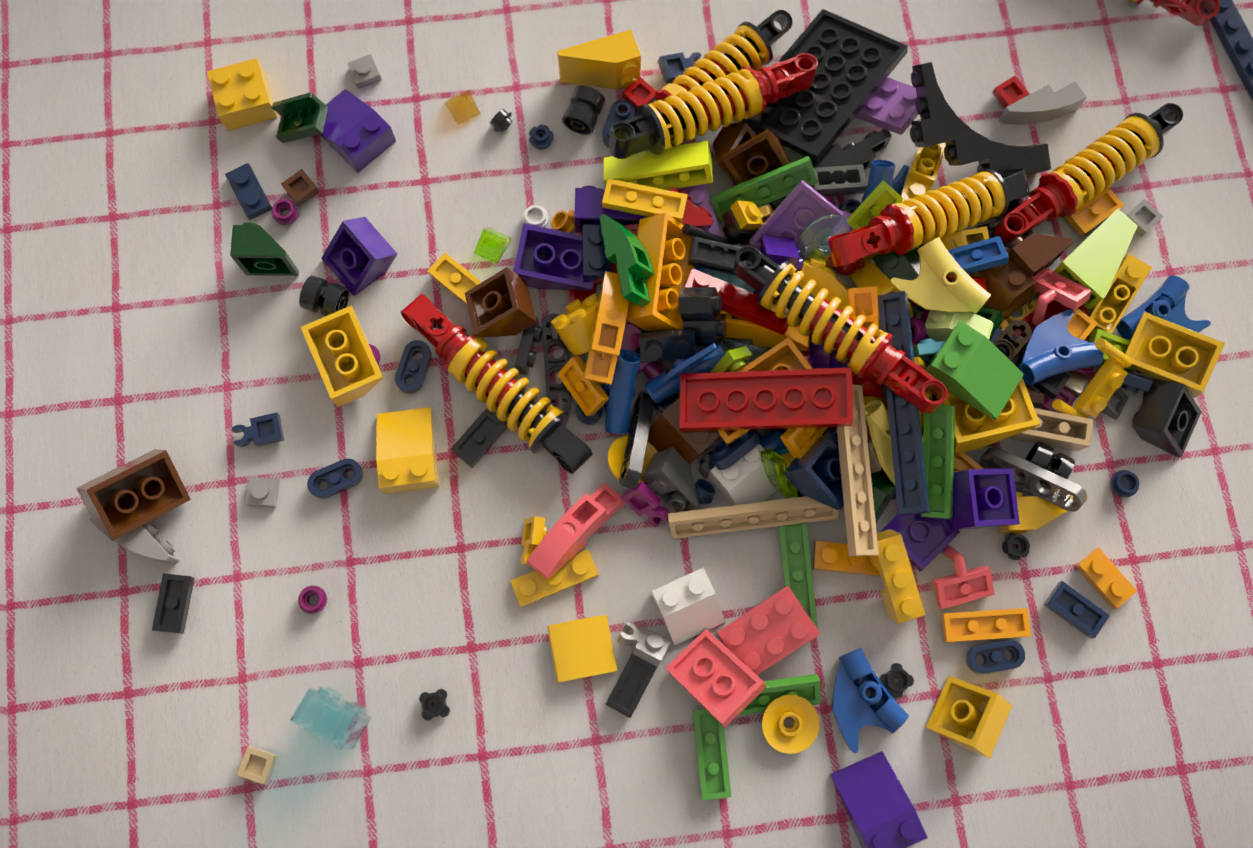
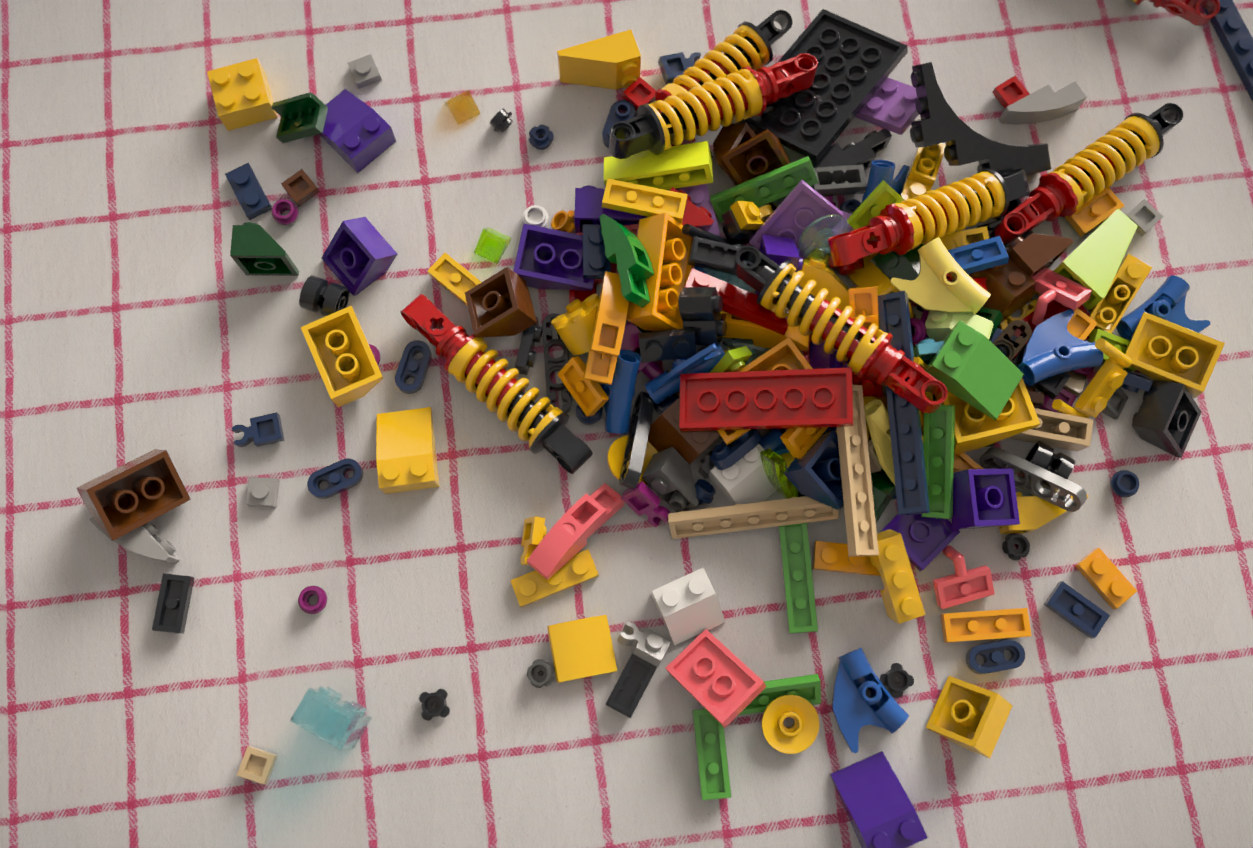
(479, 438): black plate -> none
(533, 673): none -> dark grey plate
(583, 110): black wheel -> none
(769, 631): coral plate -> none

